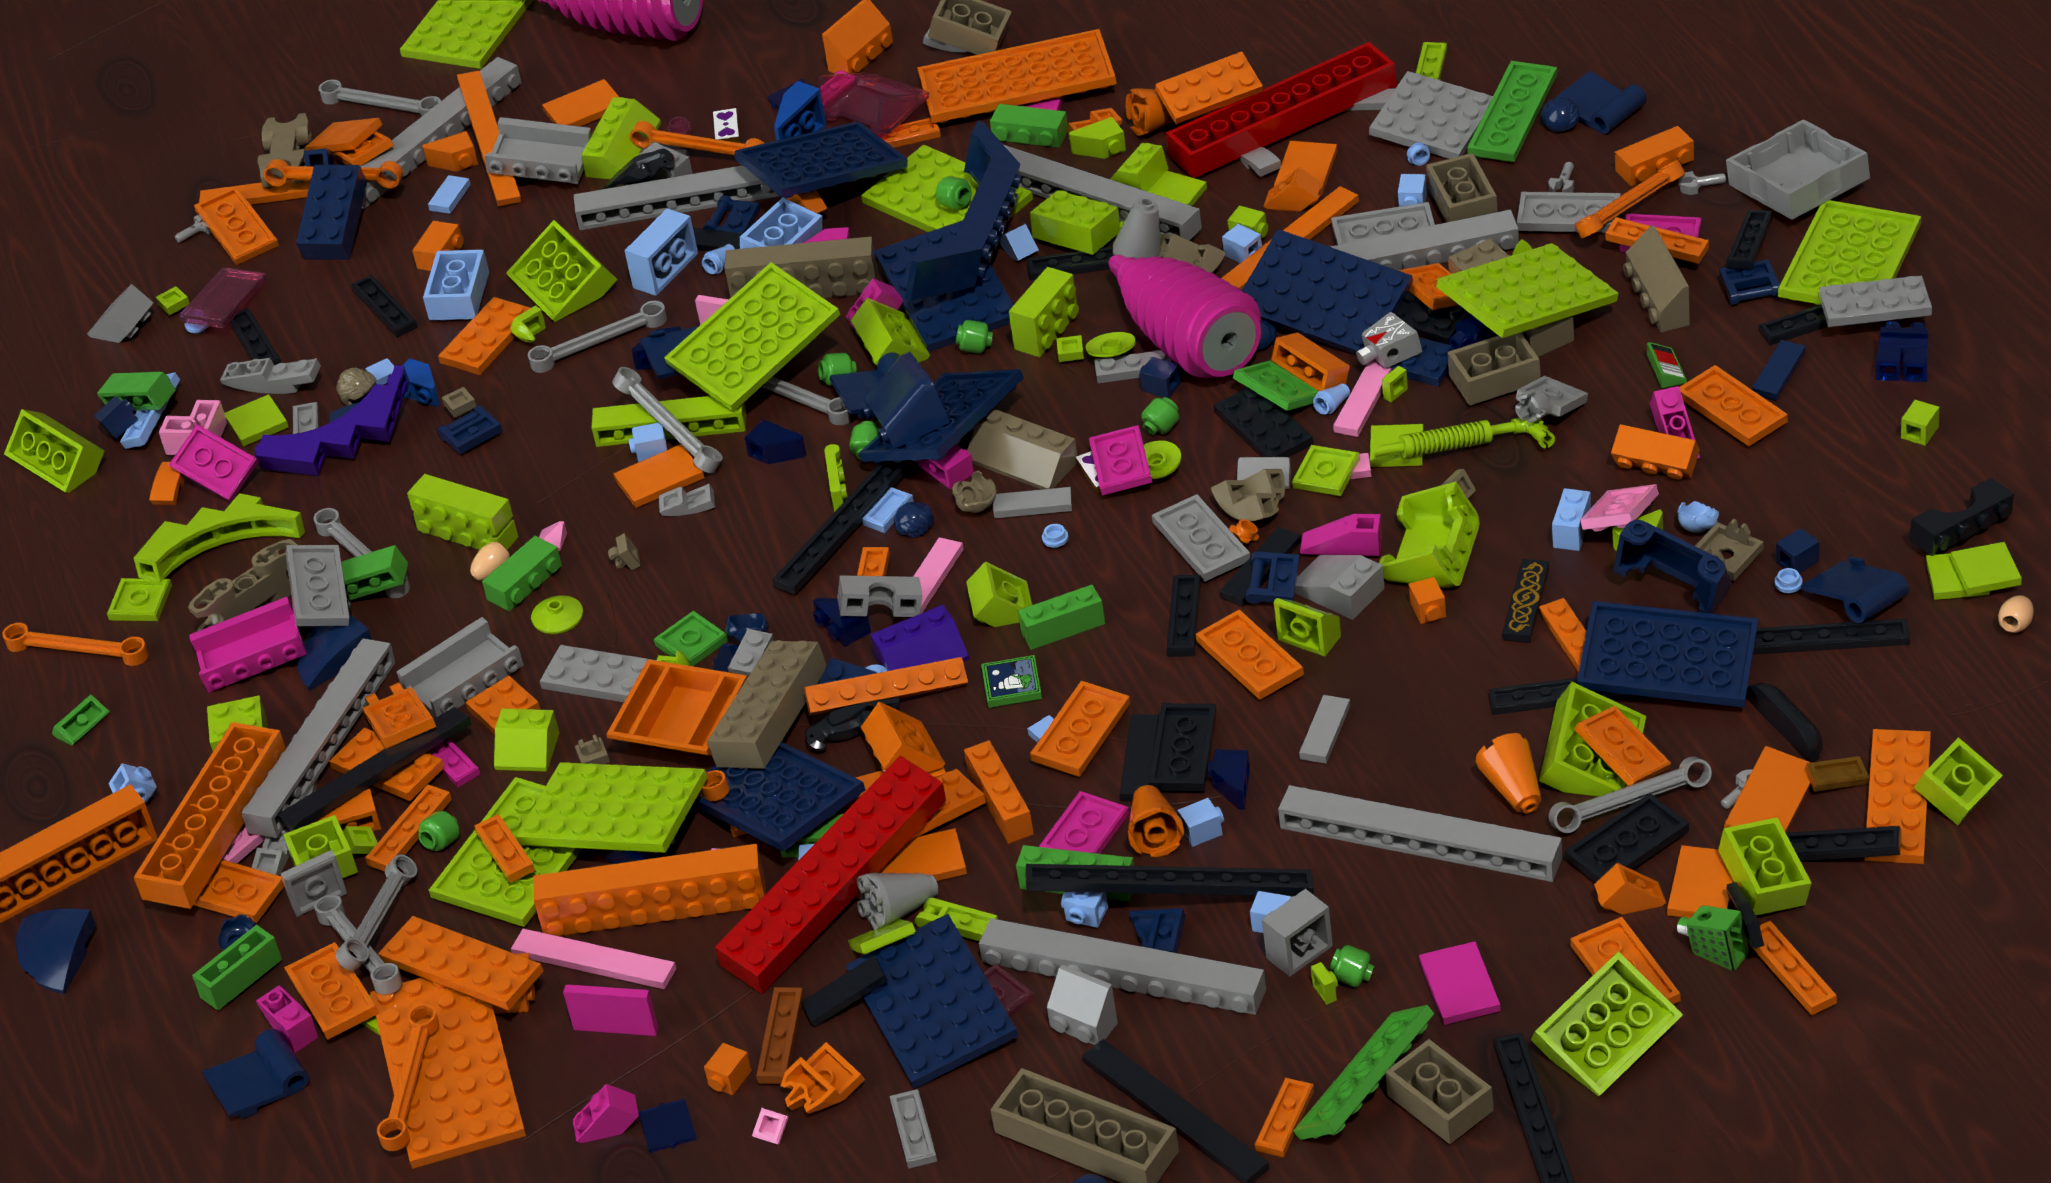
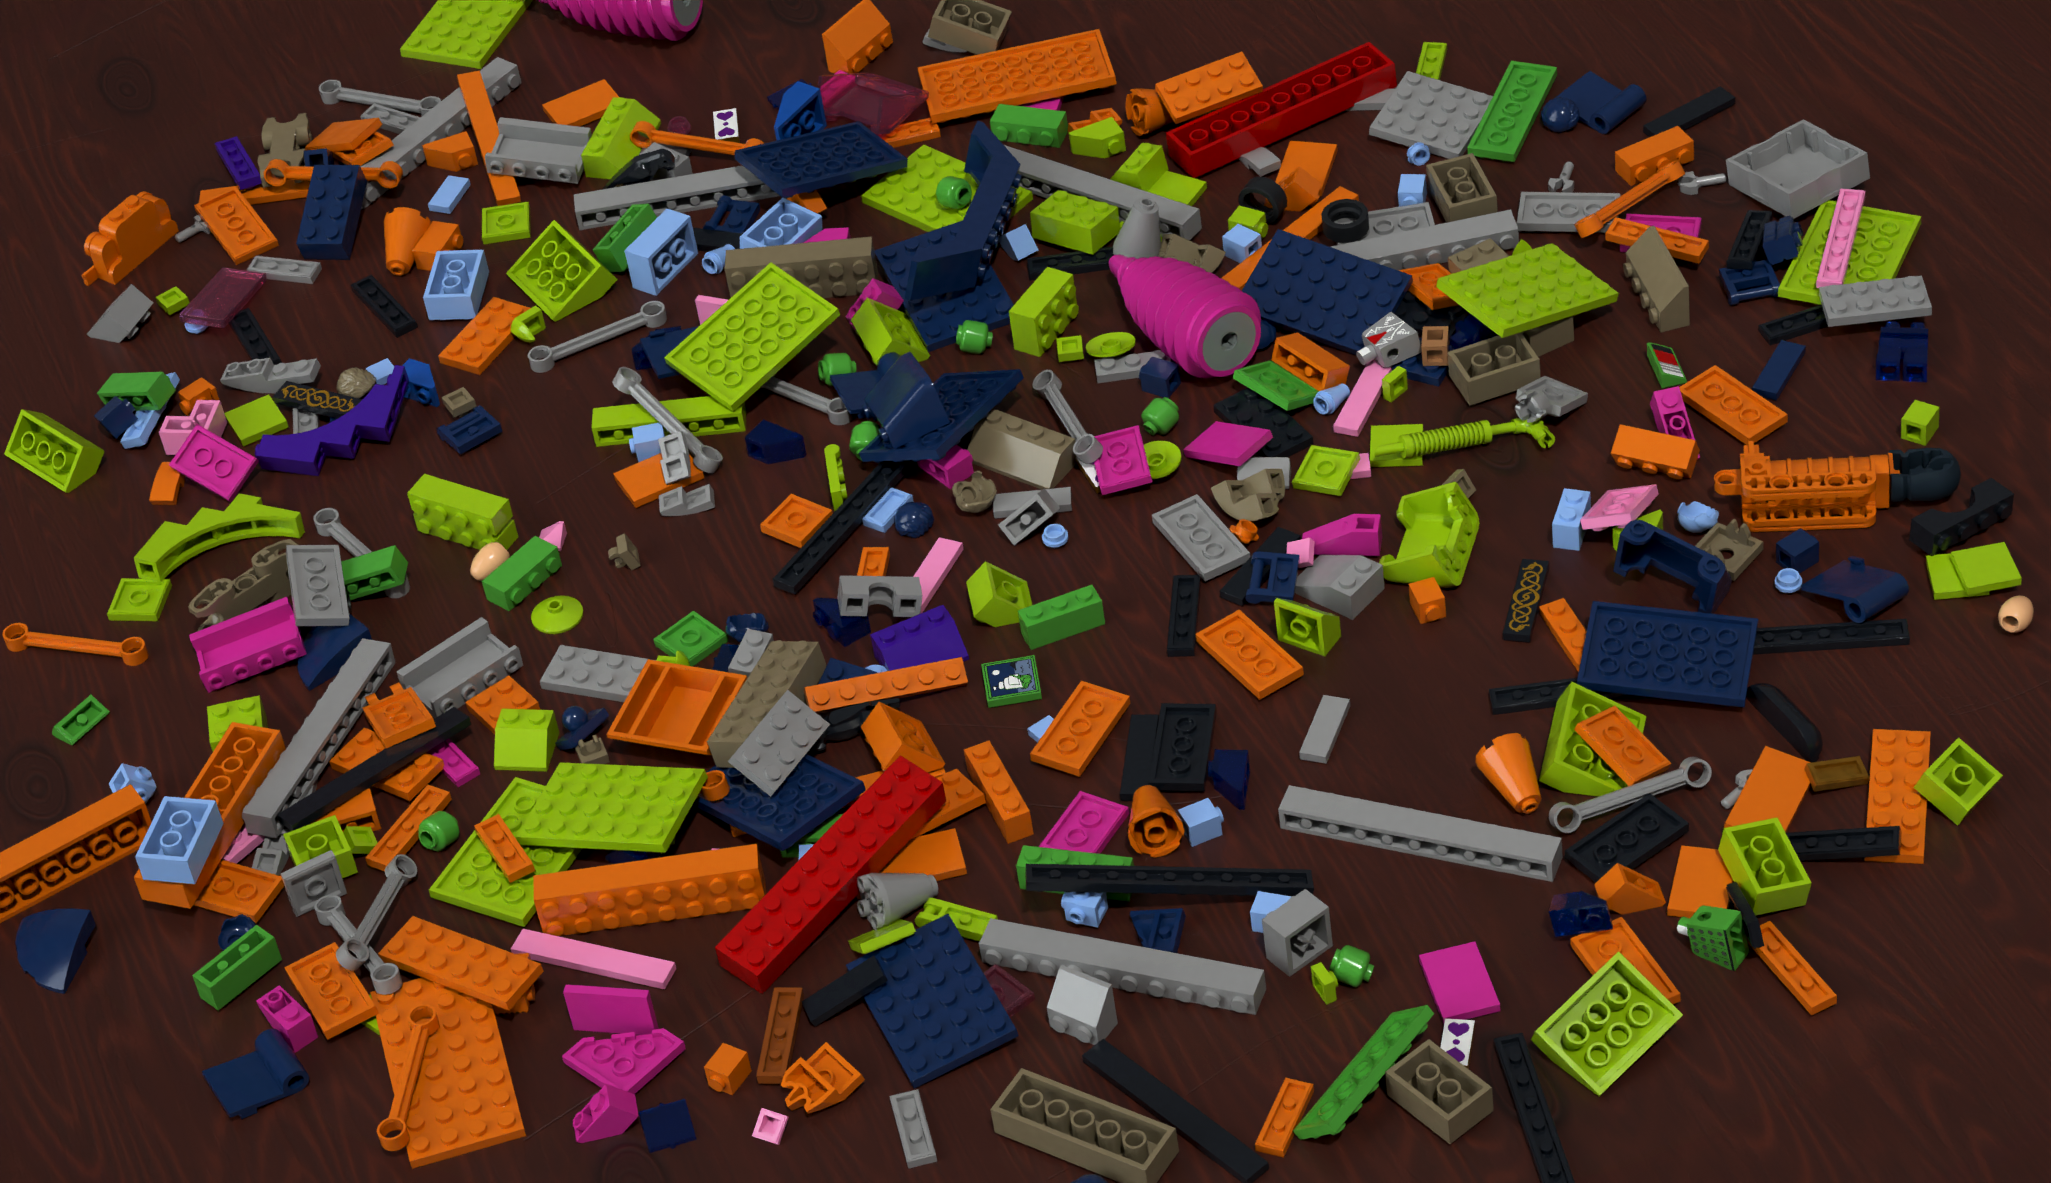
(128, 237): none -> orange brick
(179, 840): none -> light blue brick
(196, 391): none -> orange brick
(238, 163): none -> dark purple plate
(286, 269): none -> light grey tile
(314, 400): none -> black tile
(391, 119): none -> light grey tile
(402, 232): none -> orange cone
(506, 223): none -> lime tile
(579, 725): none -> dark blue tile
(625, 1059): none -> dark pink plate
(627, 229): none -> bright green brick
(675, 457): none -> light grey slope
(778, 743): none -> light grey plate
(795, 520): none -> orange plate
(1029, 516): none -> light grey slope
(1086, 447): none -> light grey piece
(1228, 443): none -> dark pink tile
(1271, 191): none -> black tyre
(1304, 548): none -> bright pink tile
(1345, 209): none -> black tyre
(1435, 345): none -> medium nougat brick
(1458, 1039): none -> white tile
(1579, 914): none -> clear blue slope
(1692, 112): none -> black tile
(1782, 239): none -> dark blue brick
(1834, 487): none -> orange piece
(1841, 238): none -> bright pink tile

